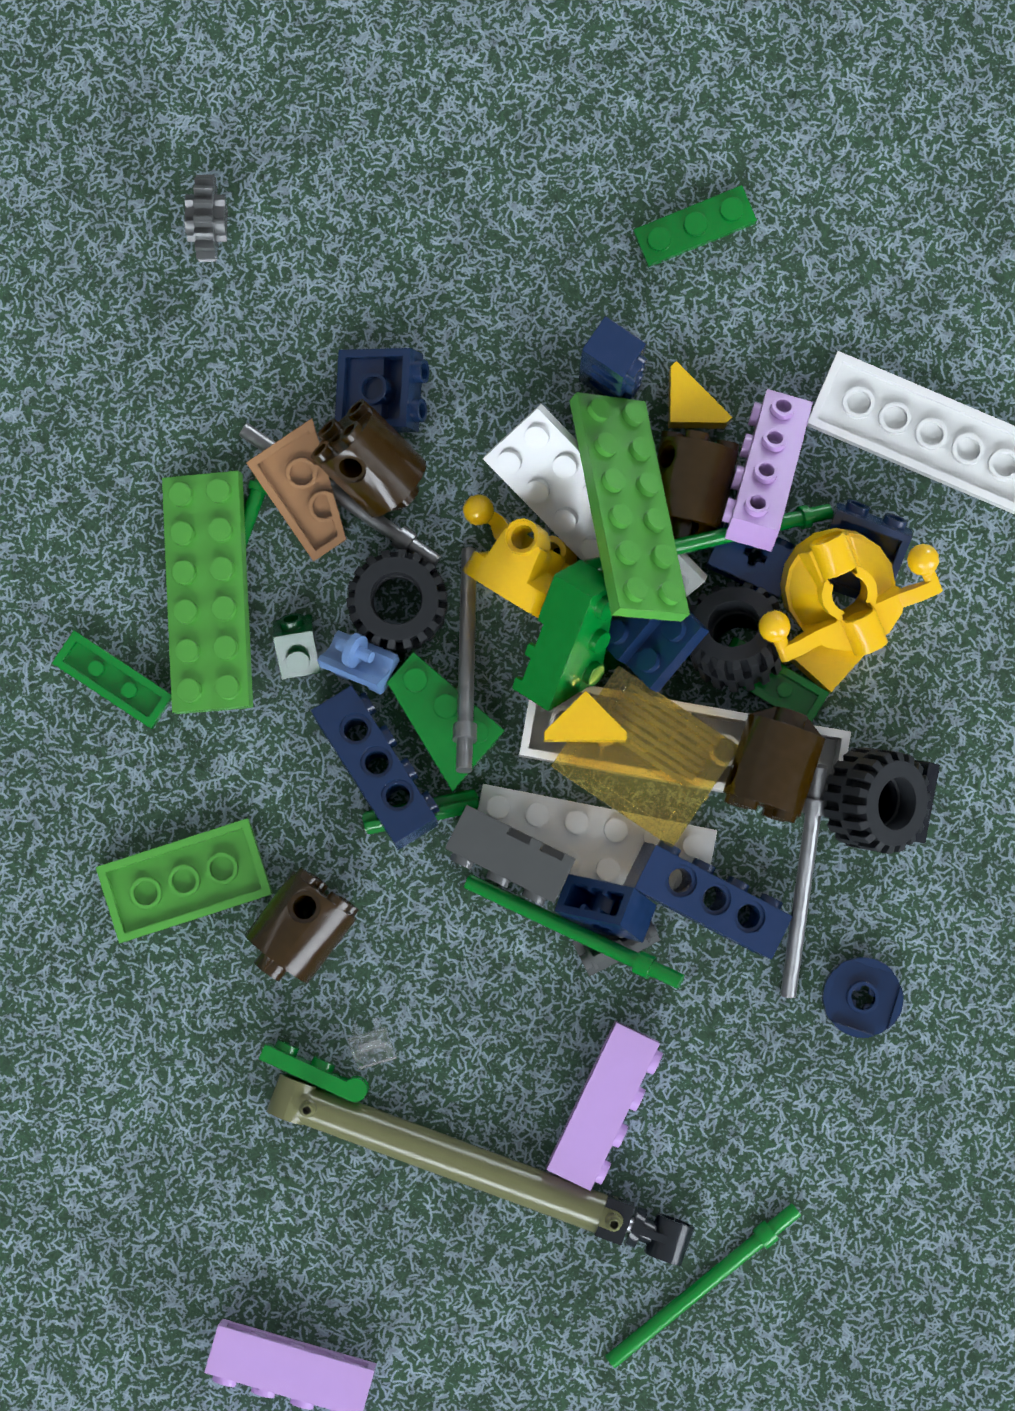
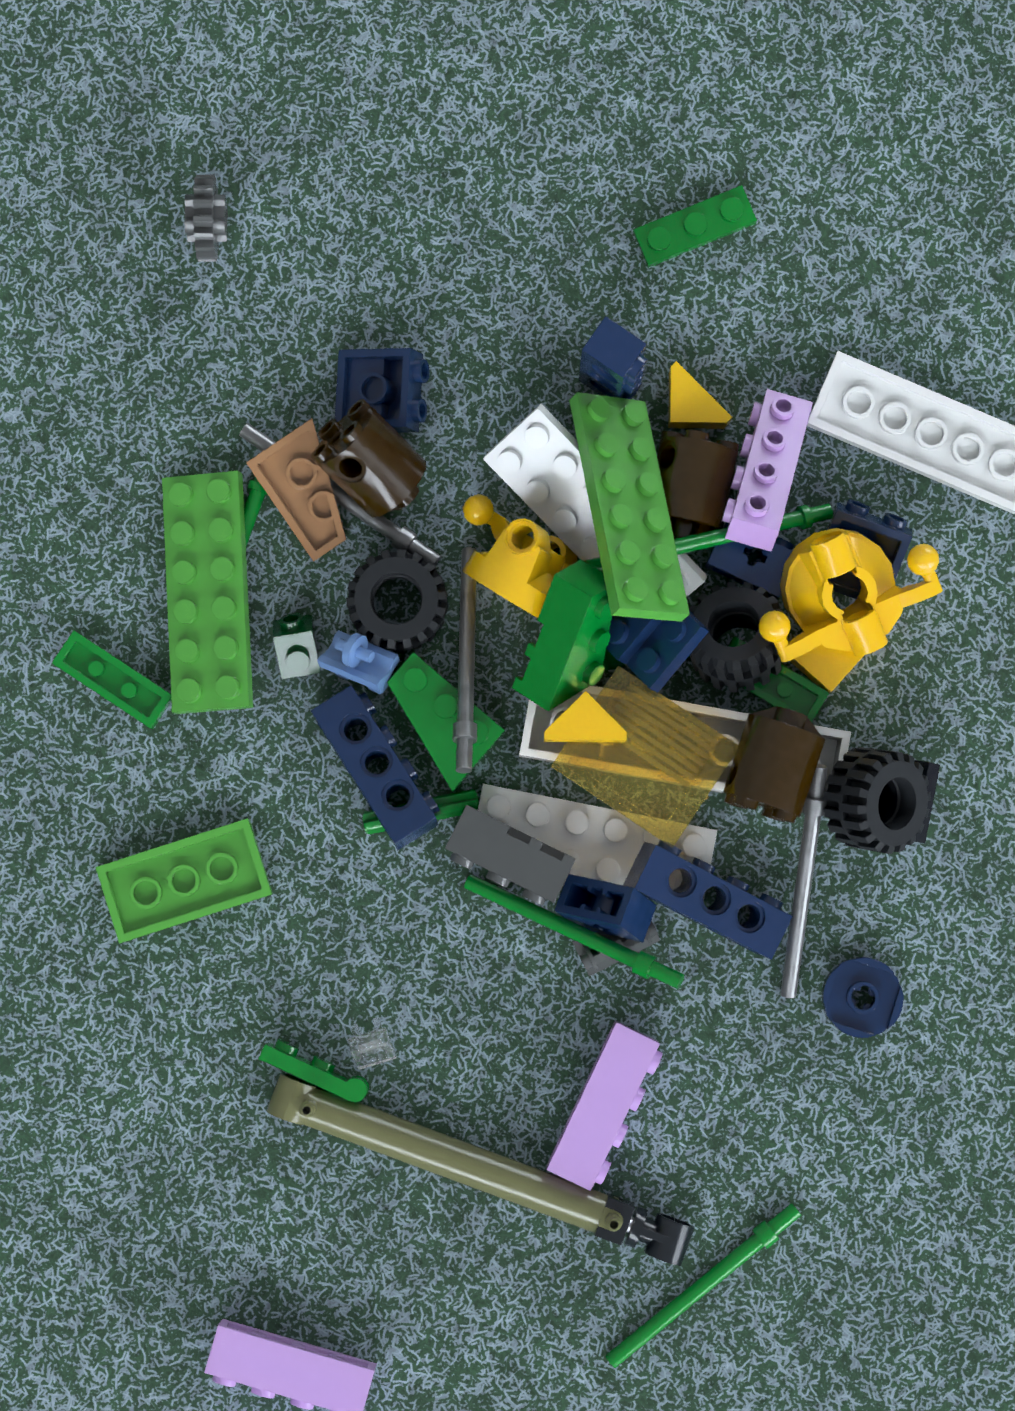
(291, 938): dark brown cylinder -> none

